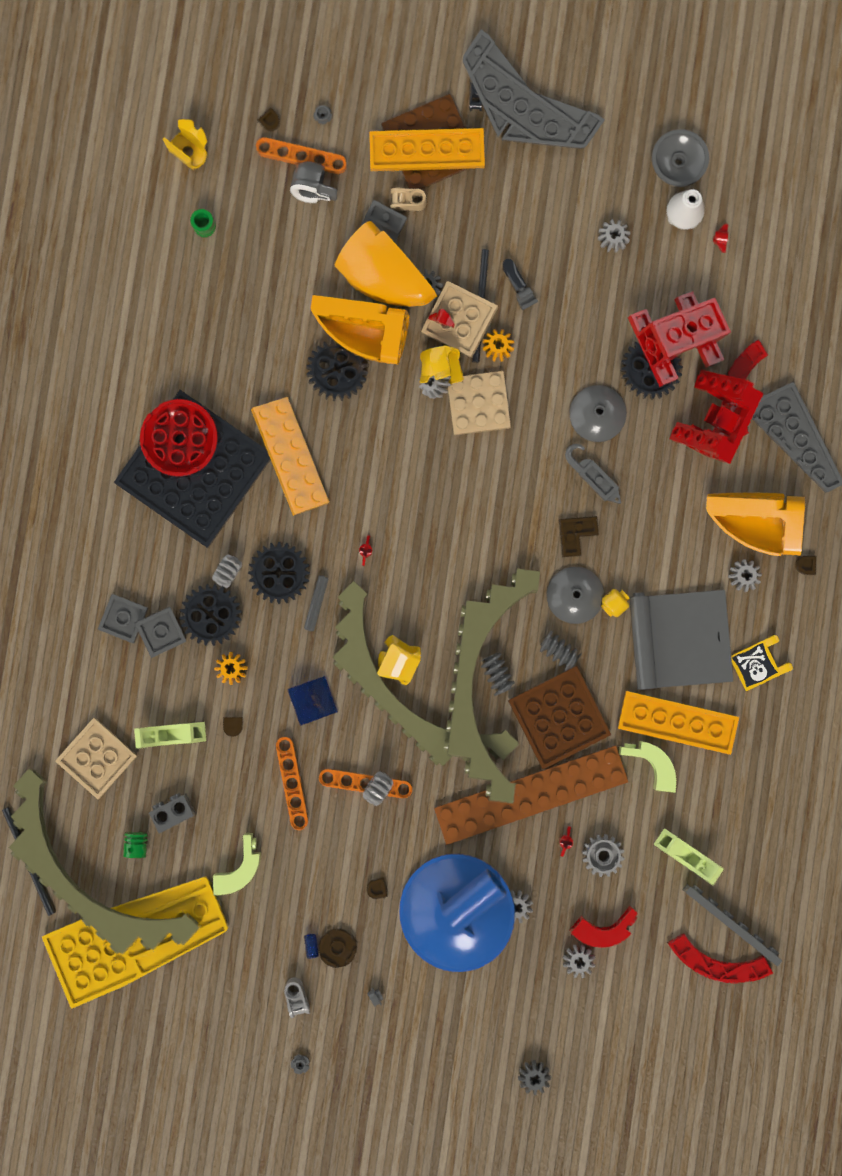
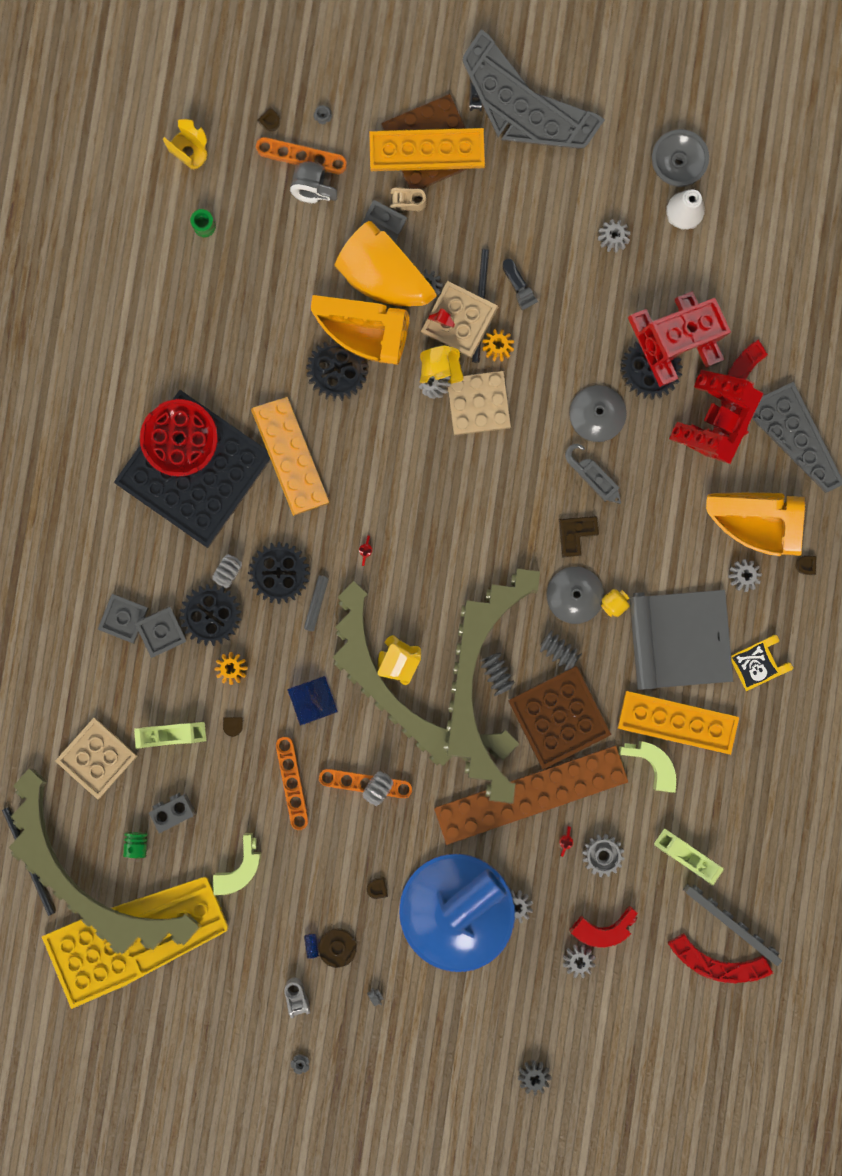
(721, 238): red piece -> none

